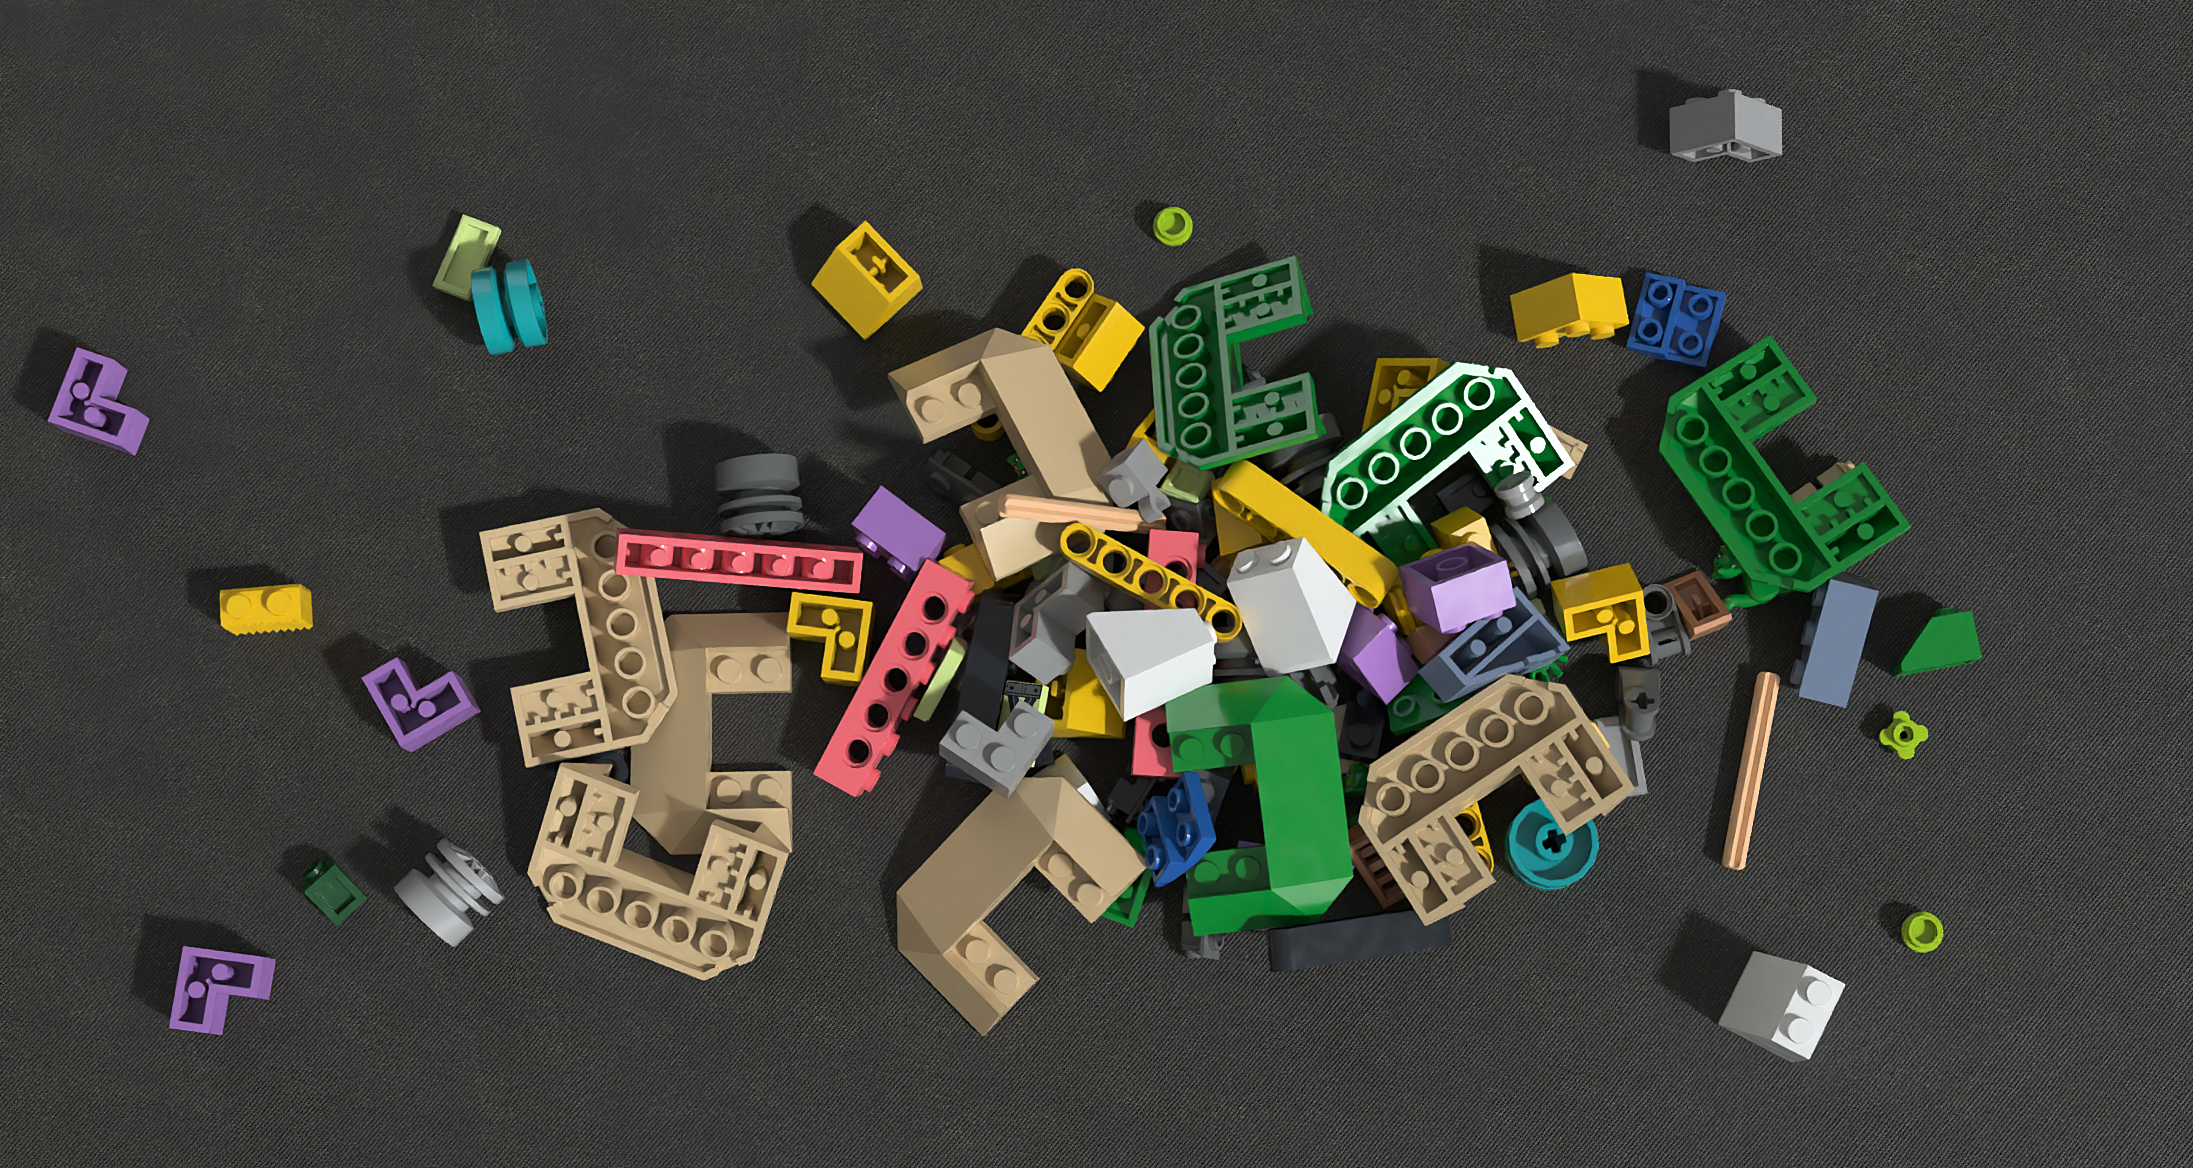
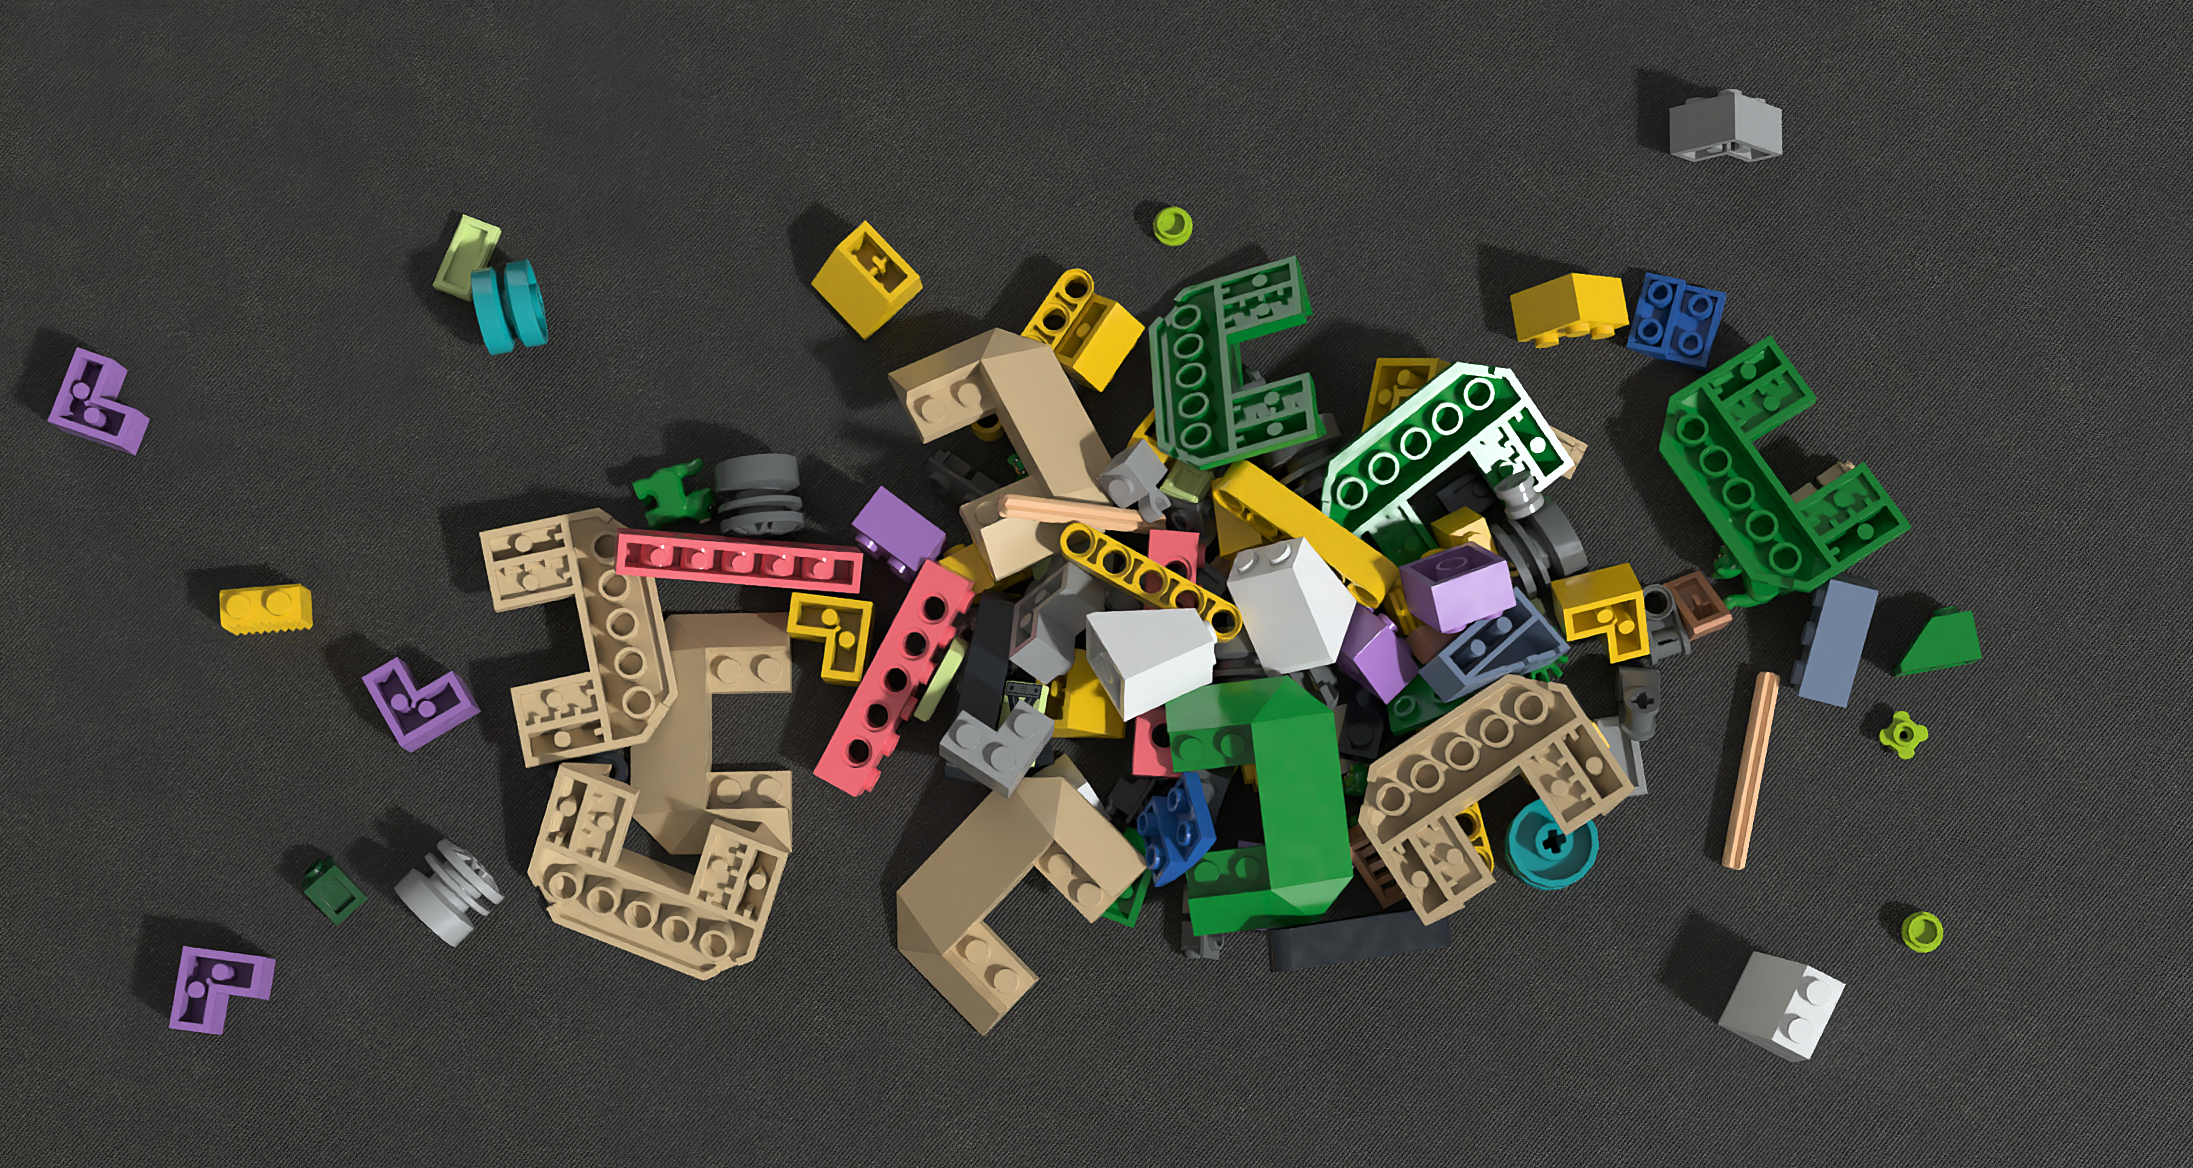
(671, 500): none -> green animal

